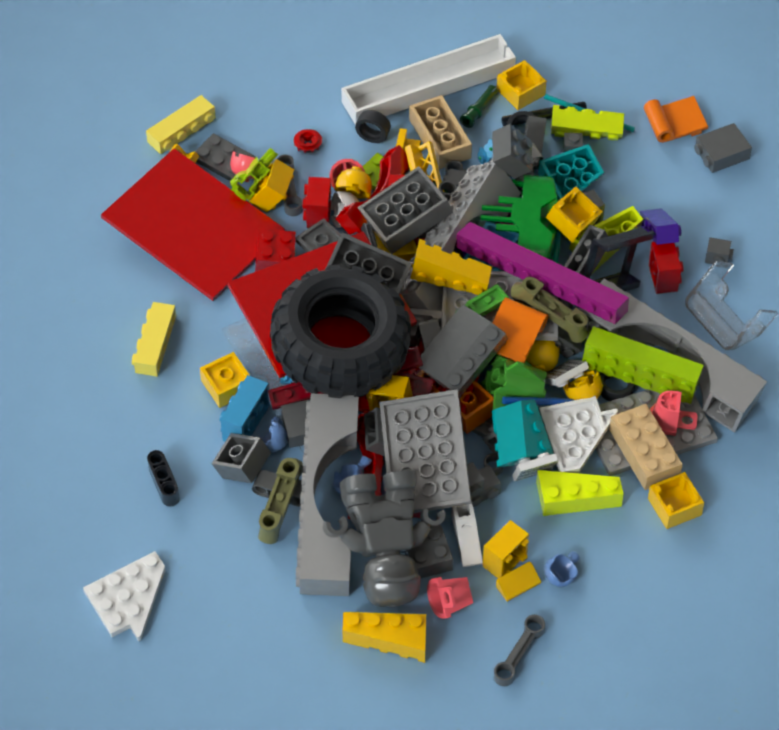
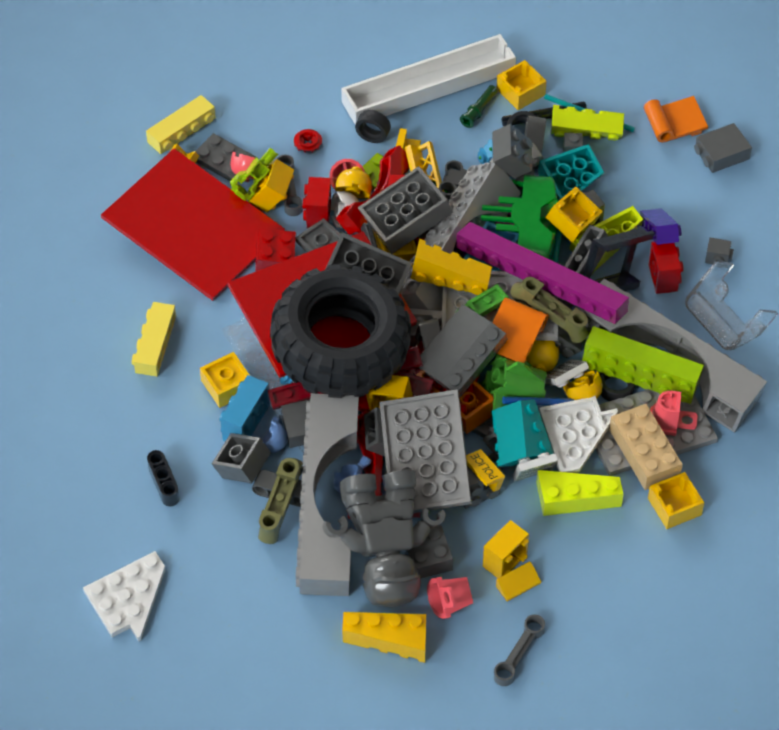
(437, 124): tan brick -> none
(466, 535): white slope -> none
(485, 470): none -> yellow panel
(561, 569): medium blue hair -> none

